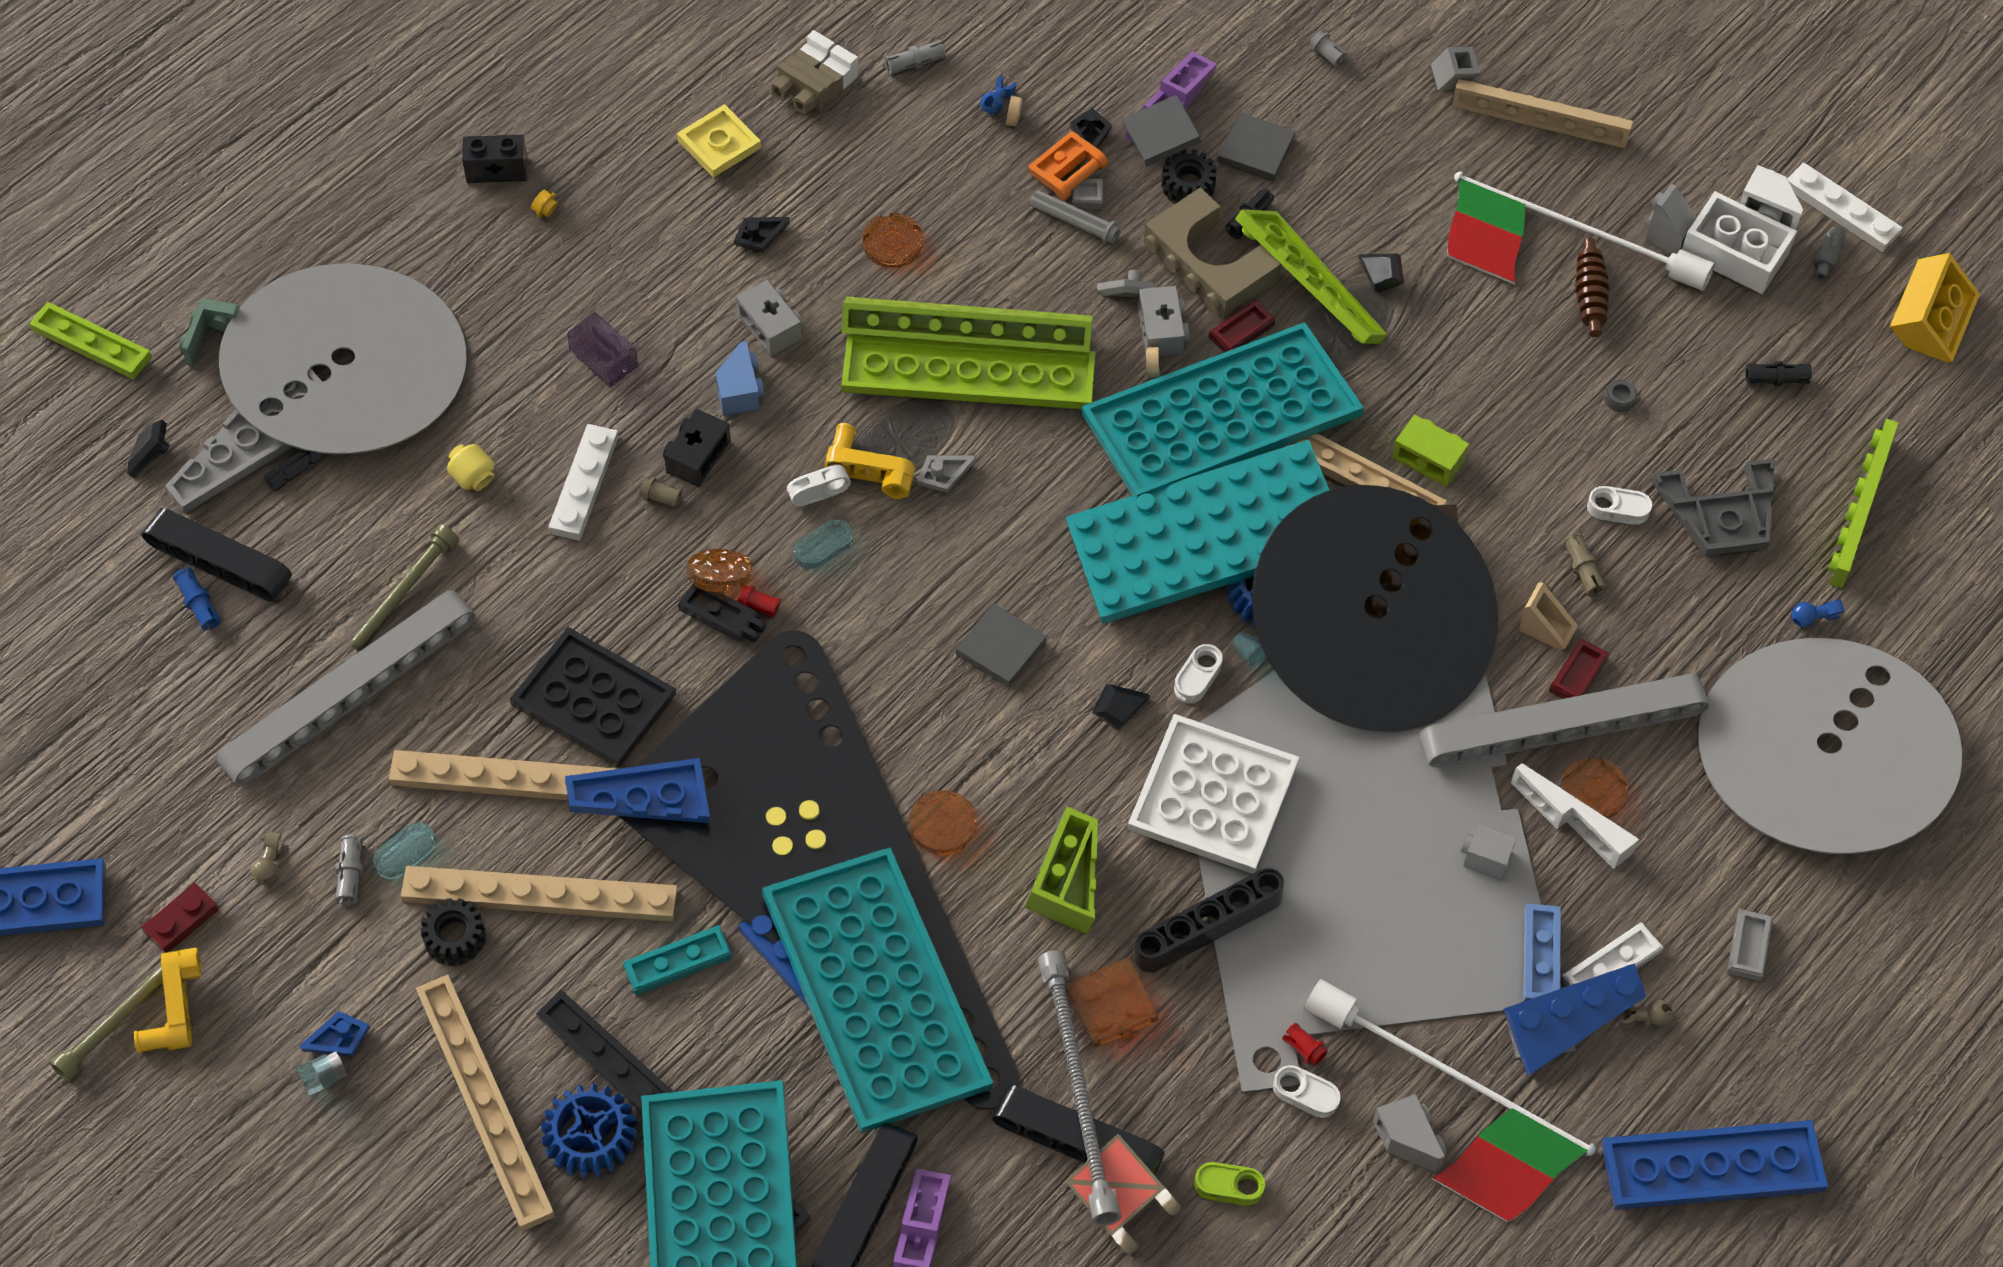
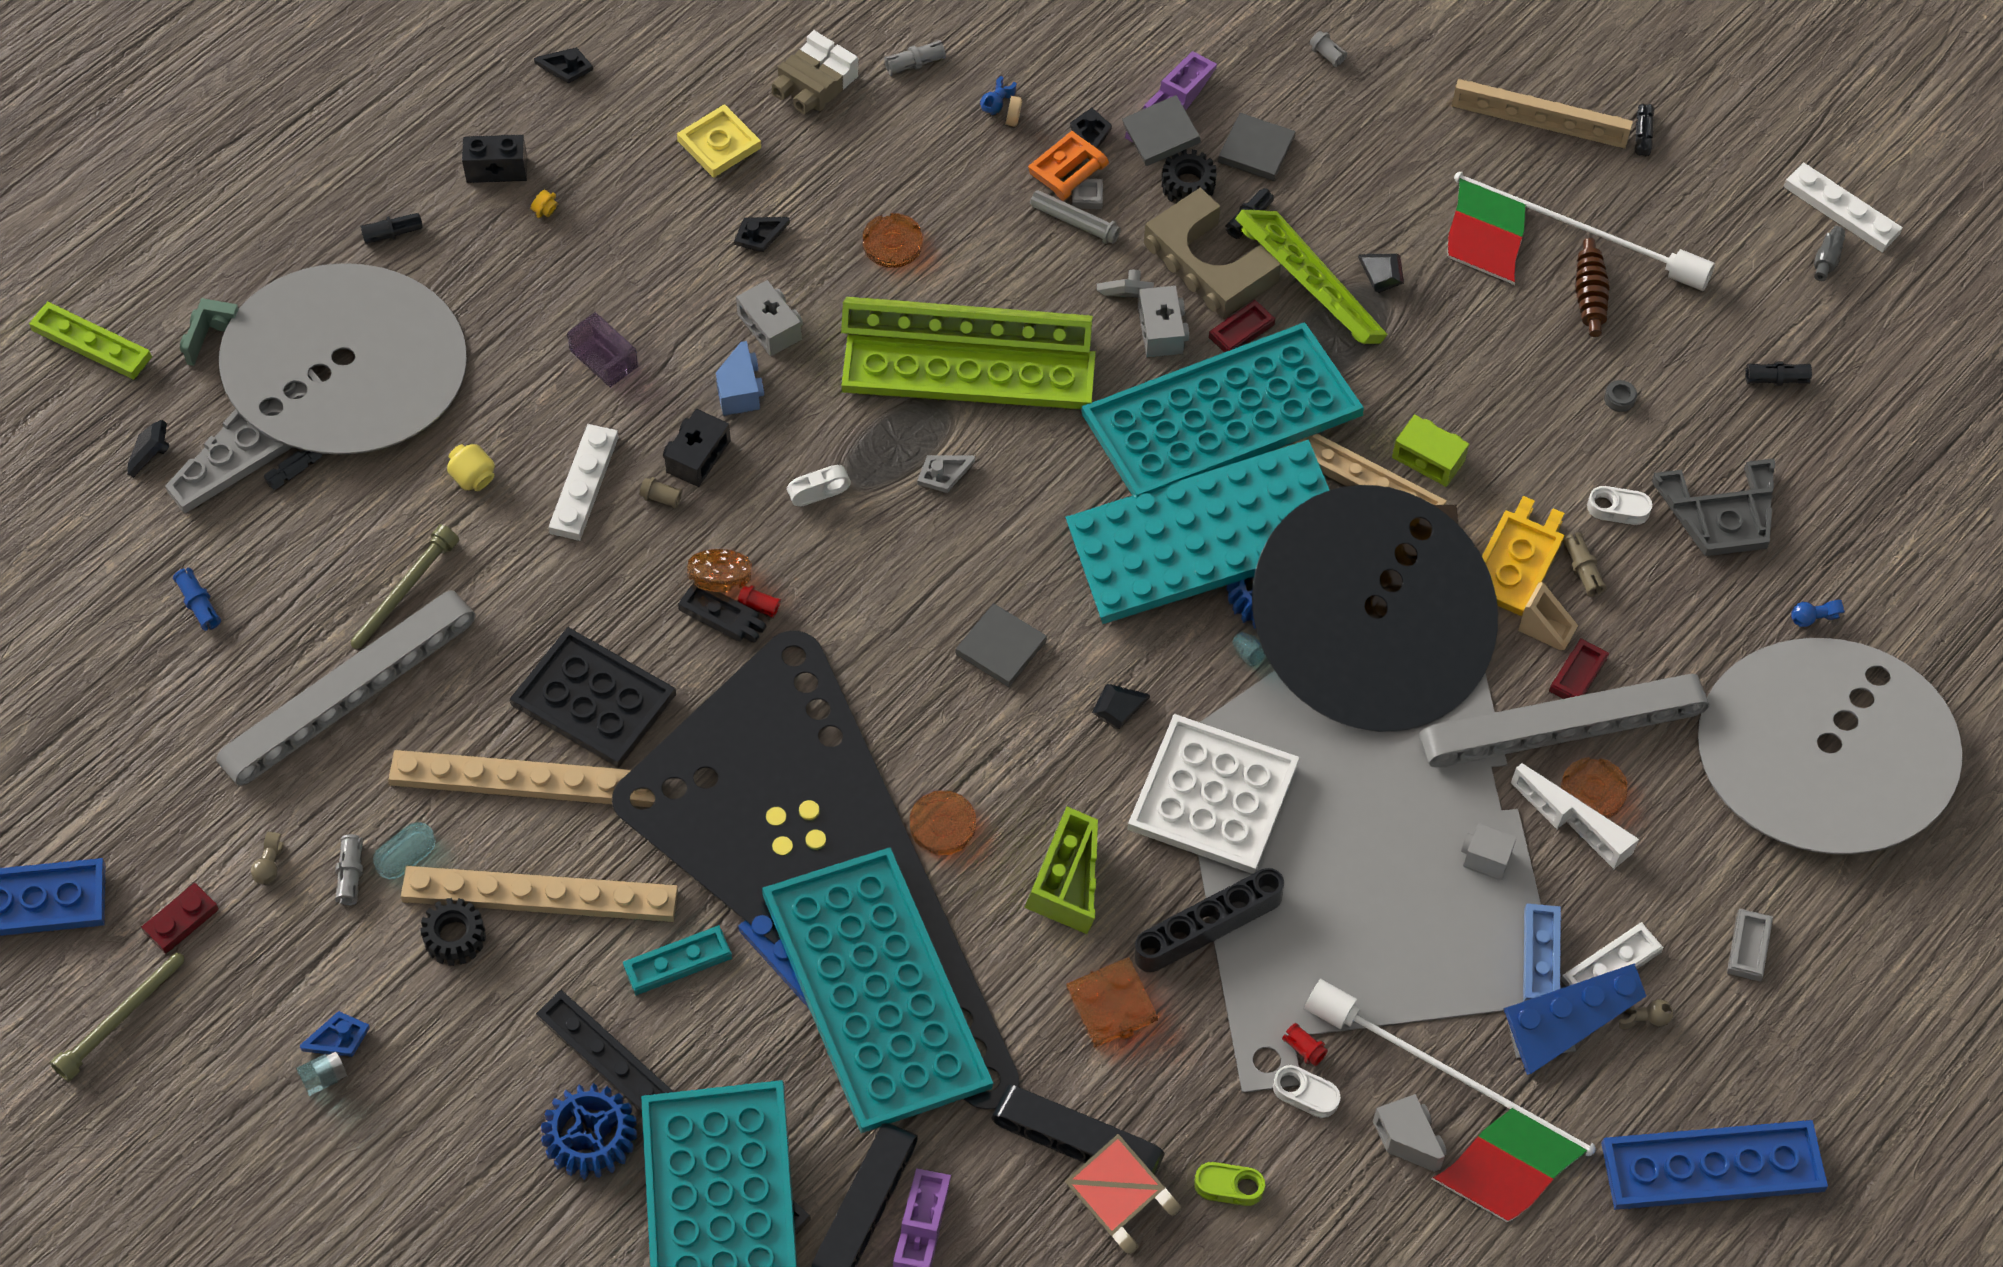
(176, 970): yellow beam -> none
(216, 554): black beam -> none
(391, 227): none -> black axle
(485, 1103): tan plate -> none
(565, 64): none -> black piece
(646, 791): blue wing -> none
(823, 544): clear light blue tile -> none
(892, 471): yellow beam -> none
(1103, 1200): light grey hose -> none
(1153, 362): tan tile -> none
(1195, 680): white piece -> none
(1454, 64): light grey brick -> none
(1521, 554): none -> yellow tile
(1644, 130): none -> black axle
(1669, 220): light grey slope -> none
(1739, 242): white brick -> none
(1772, 196): white slope -> none
(1859, 511): lime plate -> none
(1935, 307): yellow slope -> none

